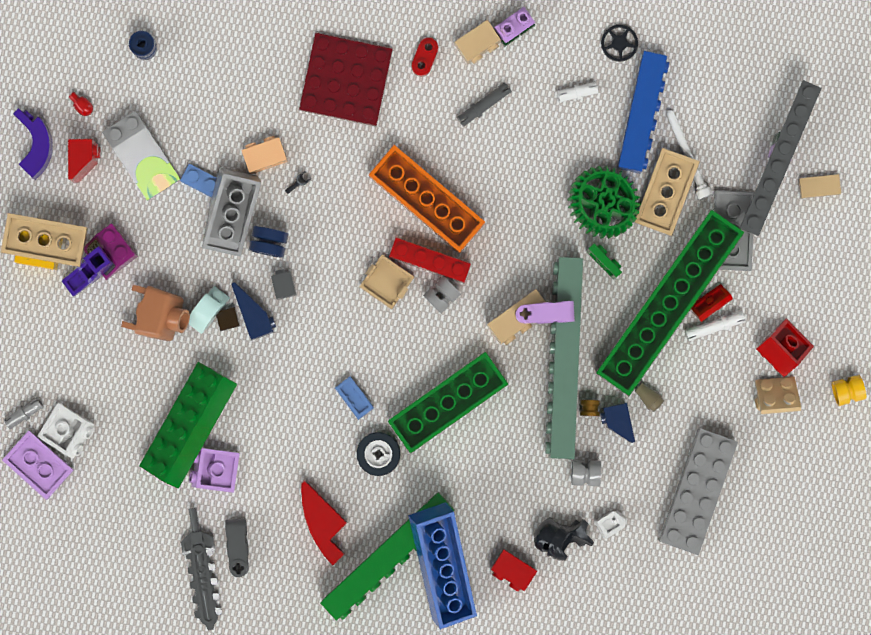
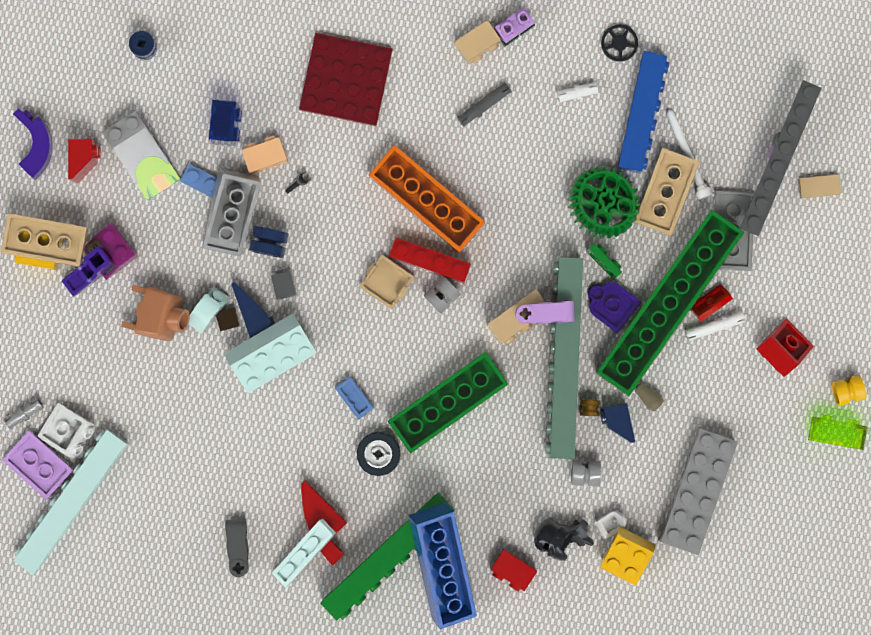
(70, 502): none -> light aqua brick
(81, 104): red cylinder -> none
(188, 425): green brick -> none
(198, 548): dark grey bar -> none
(215, 470): lavender plate -> none
(224, 123): none -> clear blue brick
(270, 353): none -> light aqua brick
(304, 553): none -> light aqua plate
(425, 57): red plate -> none
(612, 304): none -> dark purple plate
(627, 556): none -> yellow brick
(777, 395): tan piece -> none
(837, 432): none -> clear neon green brick

